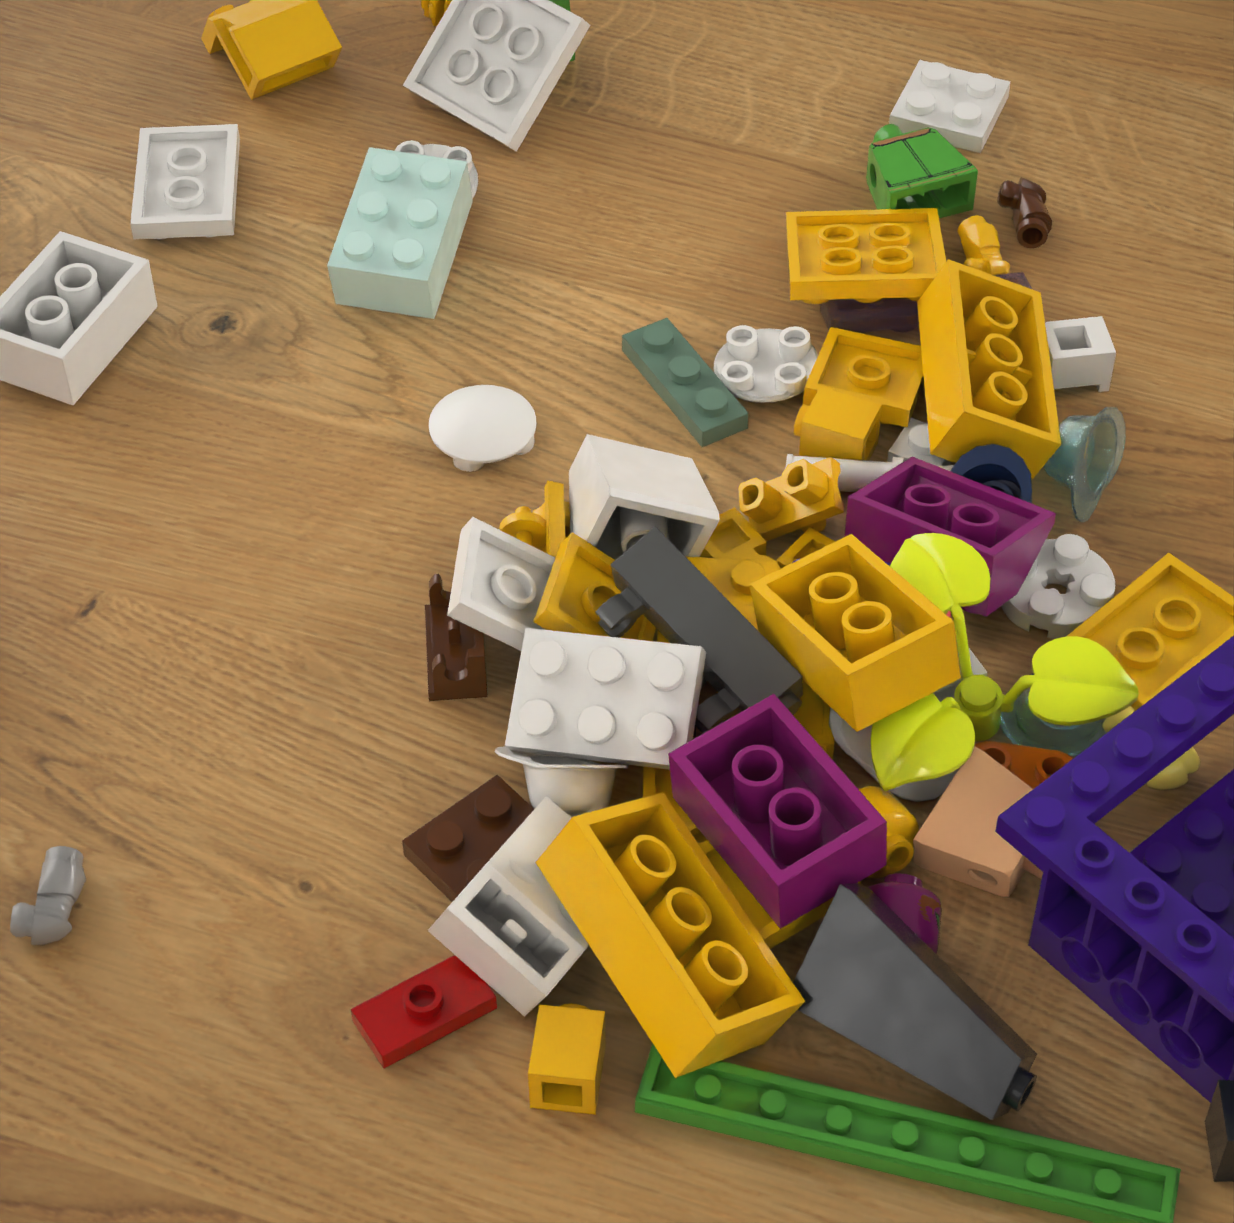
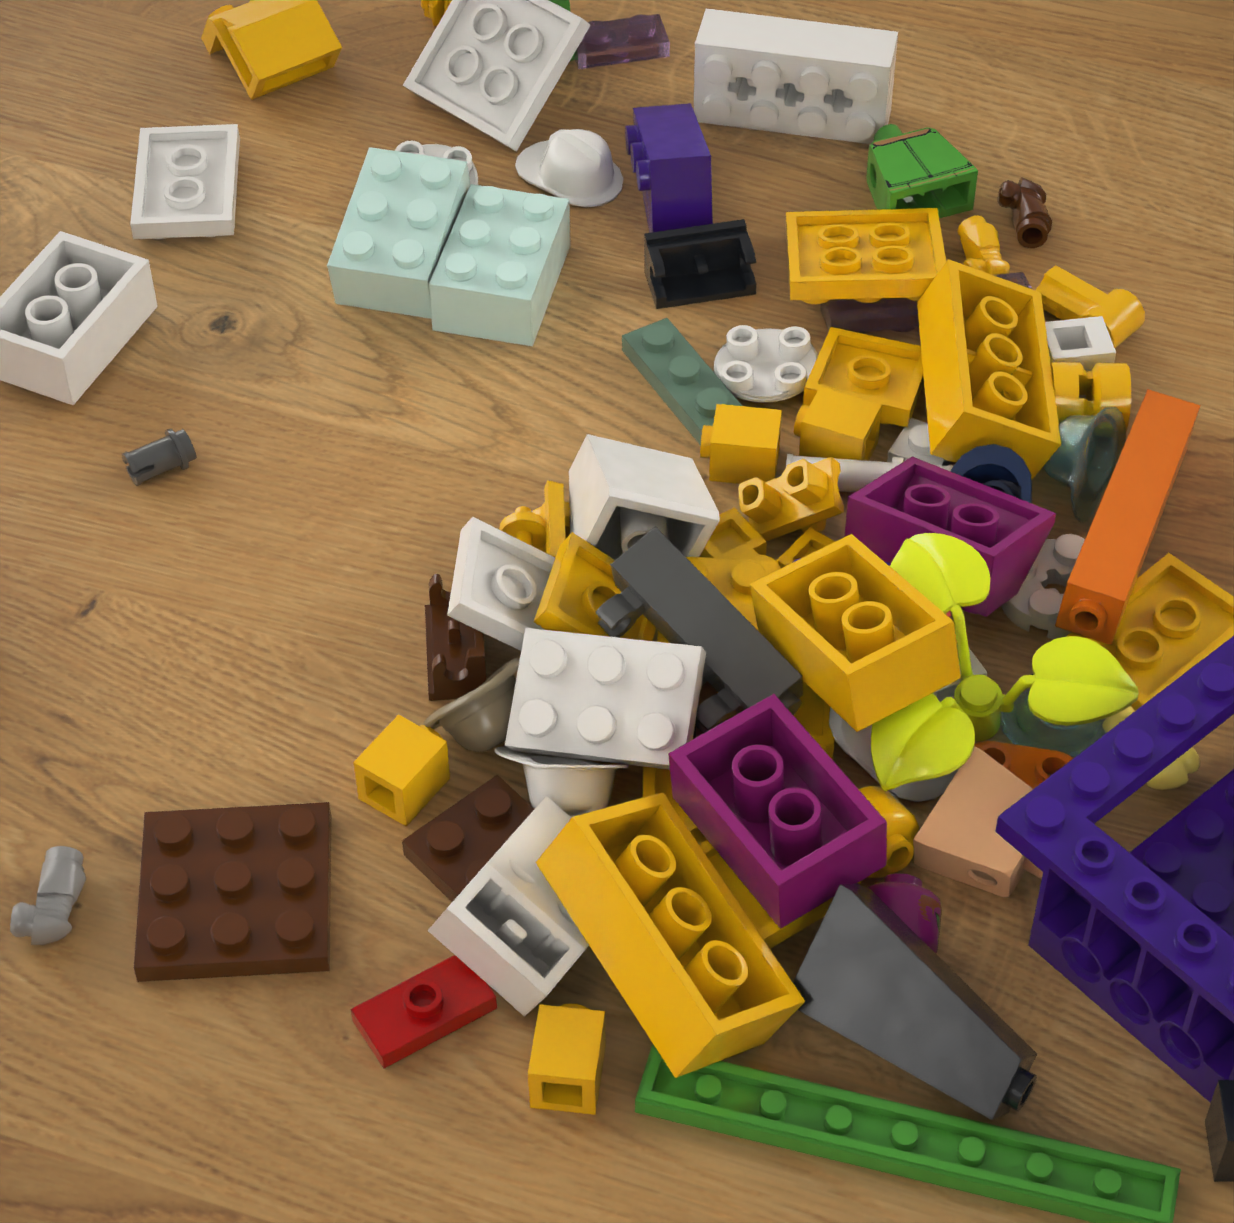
(160, 456): none -> dark grey pin
(234, 892): none -> reddish brown plate
(402, 769): none -> yellow brick
(481, 716): none -> dark tan hat
(482, 425): white dish -> none
(500, 265): none -> light aqua brick
(573, 167): none -> white piece
(623, 41): none -> plate
(671, 166): none -> dark purple wedge
(699, 264): none -> black hinge
(742, 443): none -> yellow brick
(793, 76): none -> white brick
(953, 102): white plate -> none
(1073, 298): none -> yellow piece
(1104, 387): none -> yellow wheel
(1127, 518): none -> orange brick

